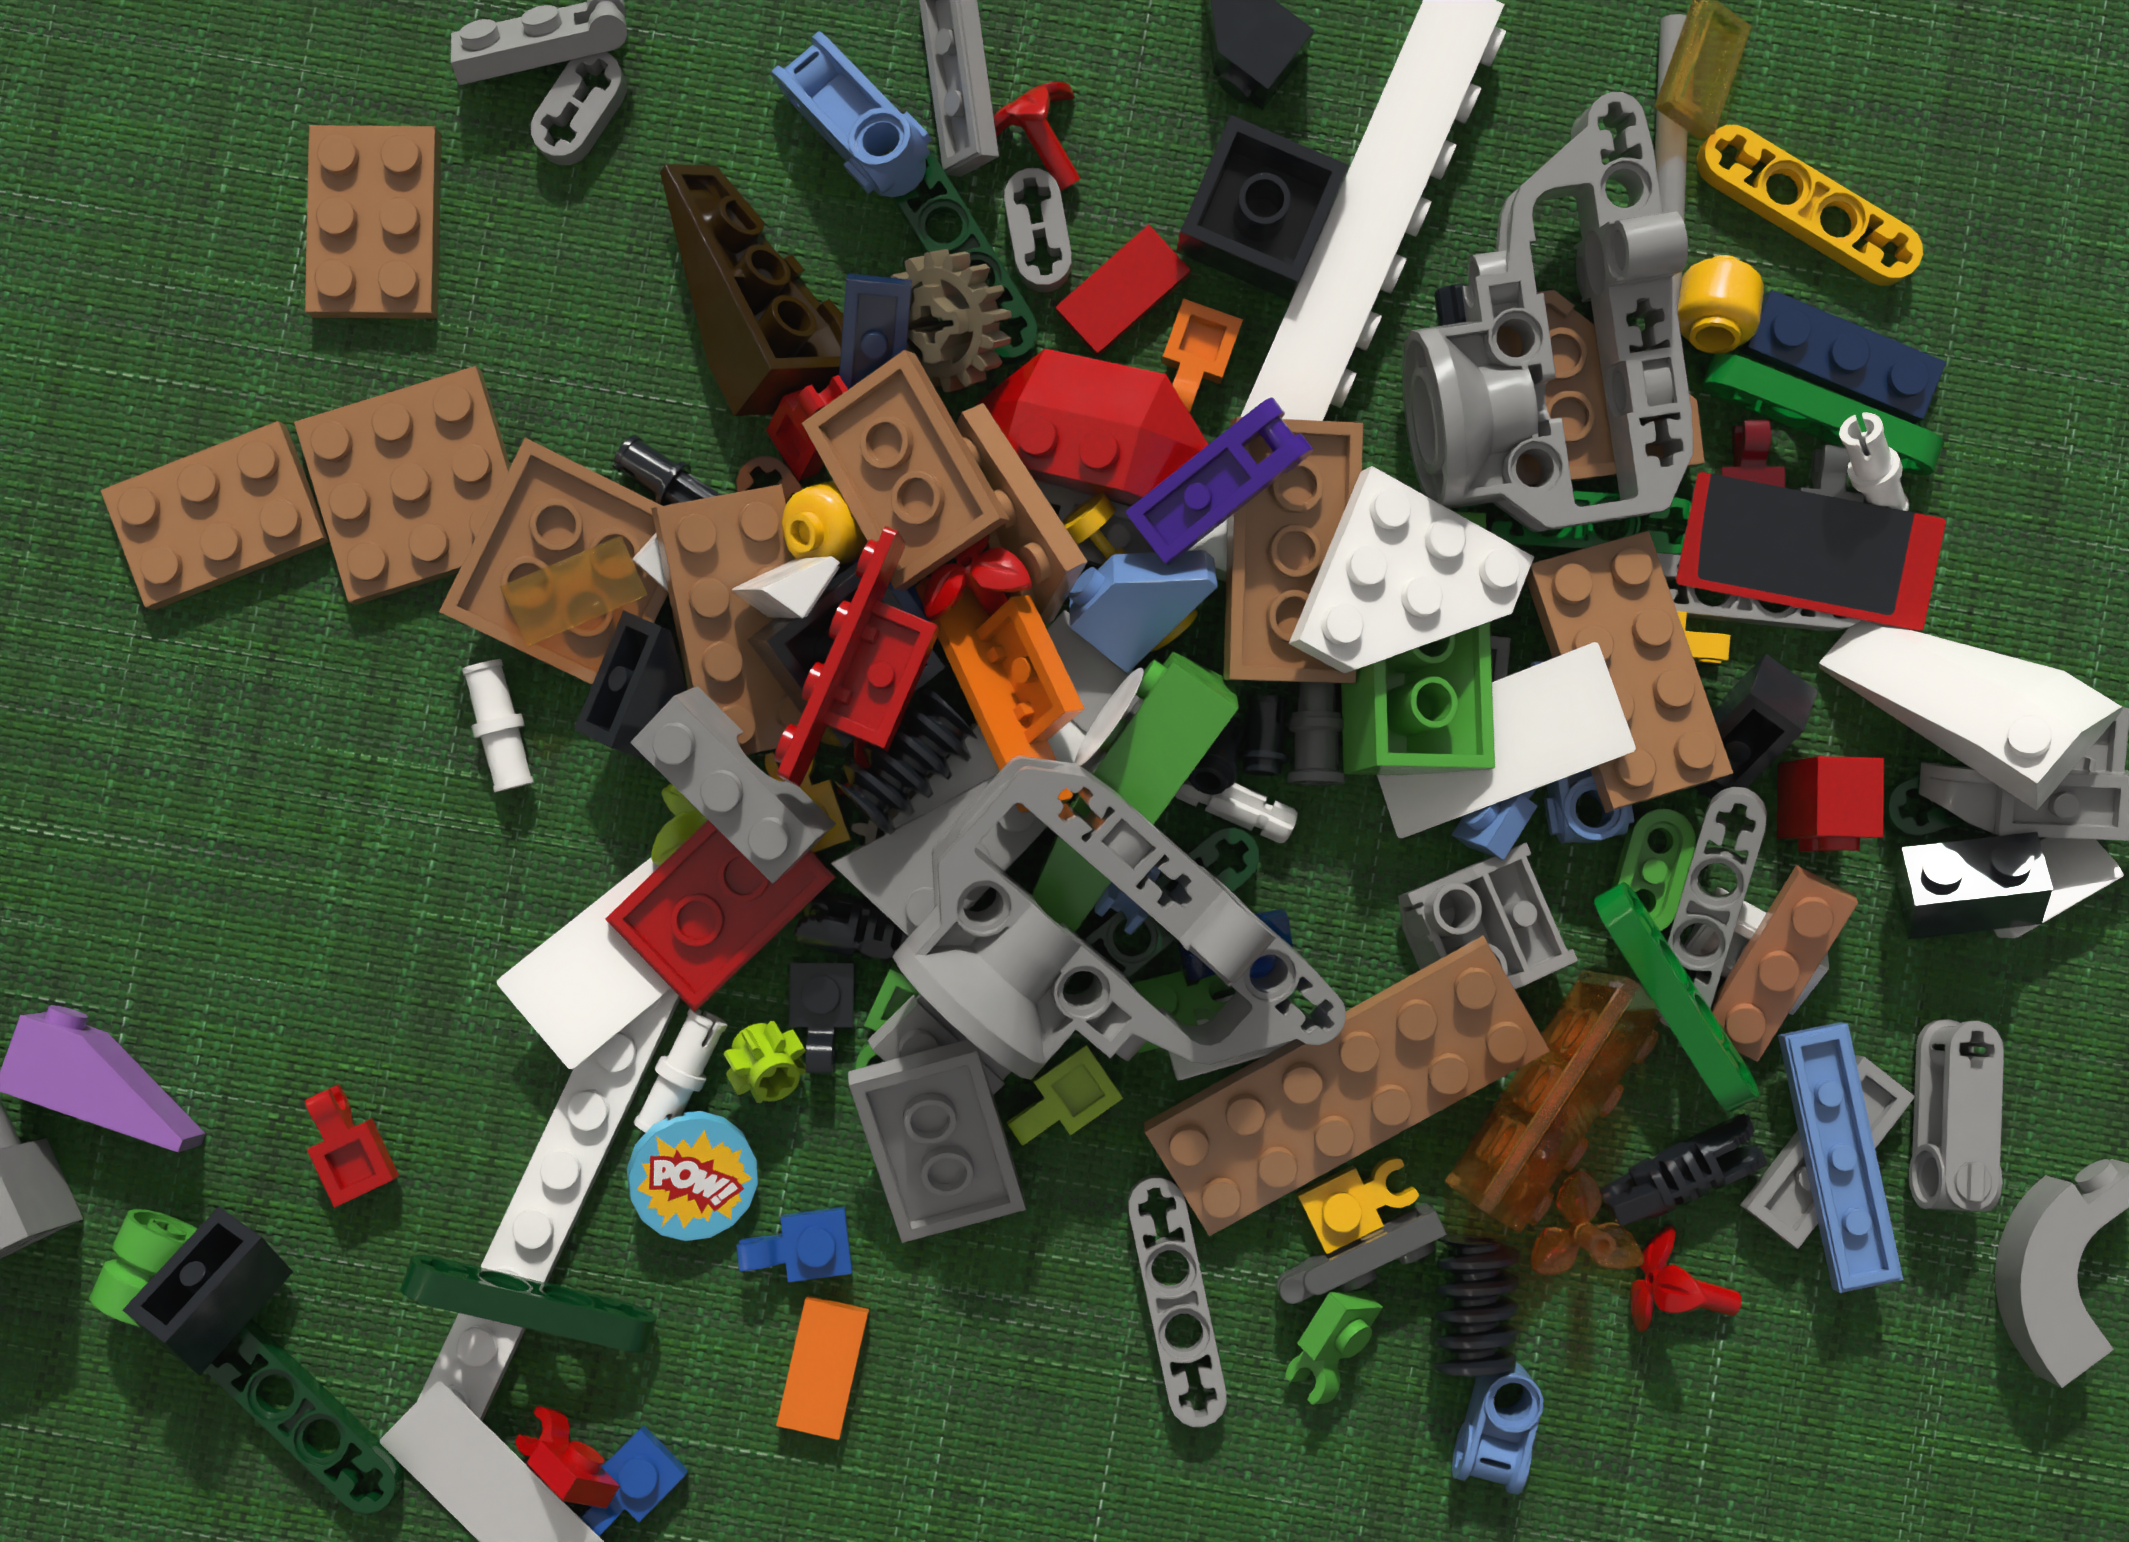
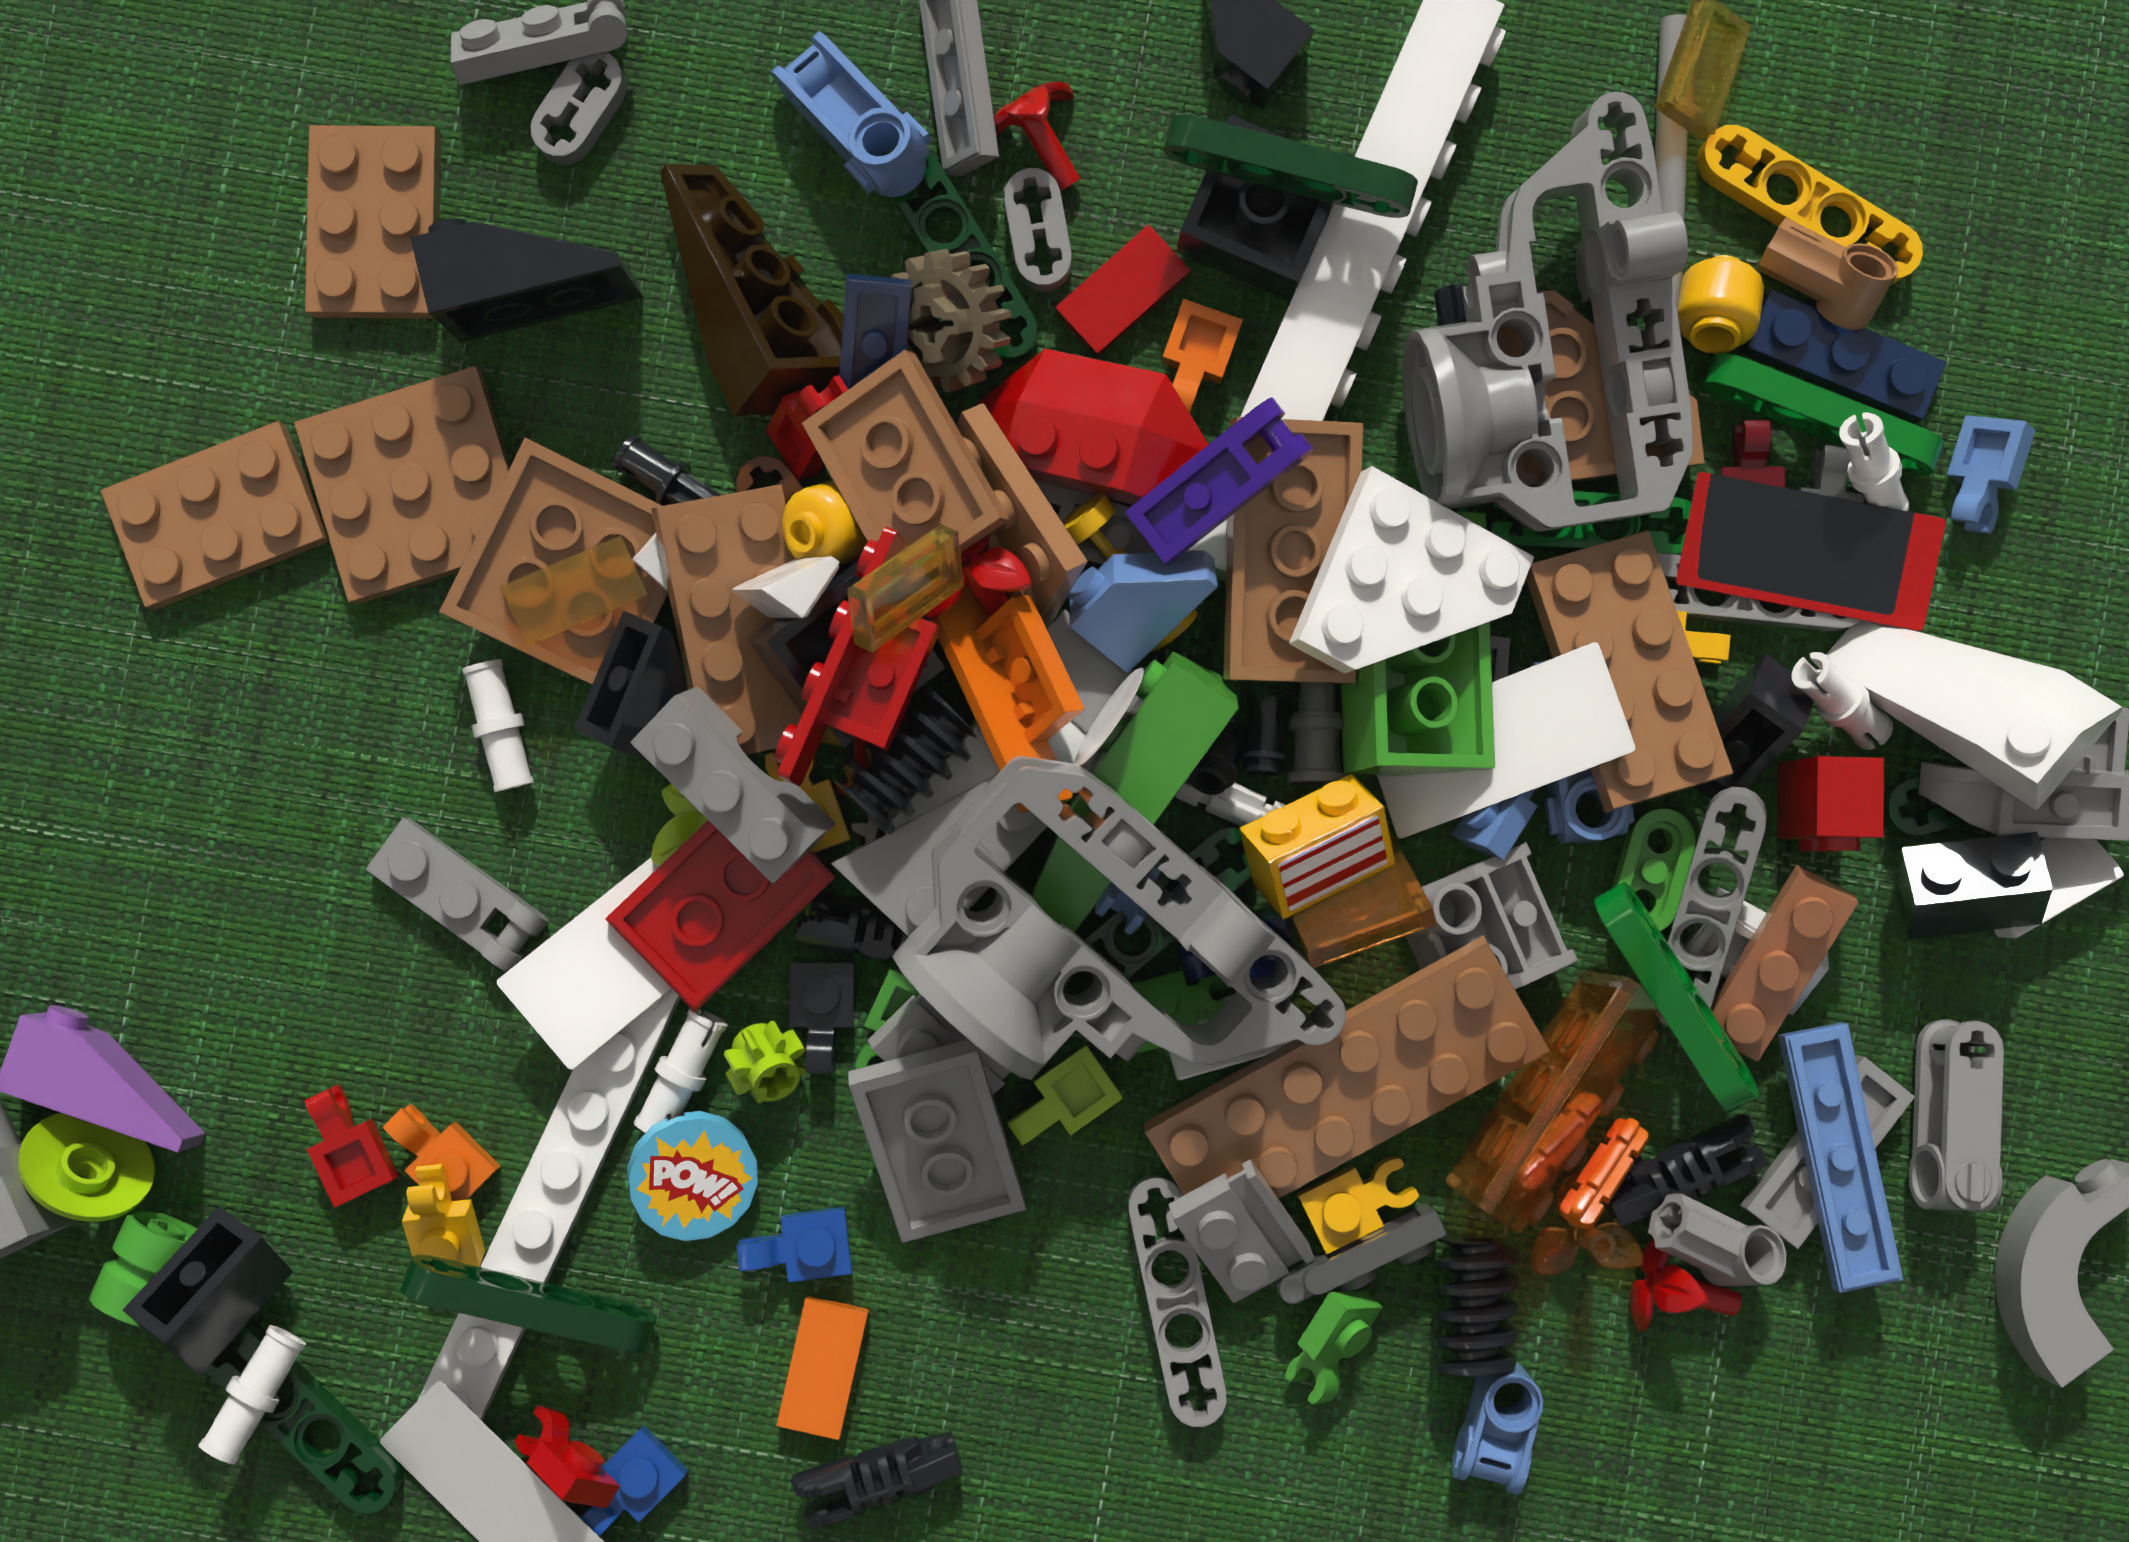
(114, 1164): none -> lime dish
(252, 1395): none -> white pin
(438, 1224): none -> yellow plate
(455, 893): none -> light grey plate
(462, 1157): none -> orange plate
(504, 279): none -> black slope
(876, 1477): none -> black hinge
(905, 587): none -> clear yellow tile
(1240, 1231): none -> light grey plate
(1290, 166): none -> dark green beam
(1317, 845): none -> yellow brick
(1365, 914): none -> clear orange tile
(1604, 1173): none -> orange axle
(1717, 1244): none -> light grey piece
(1842, 279): none -> medium nougat piece
(1842, 700): none -> white pin
(1986, 458): none -> medium blue plate

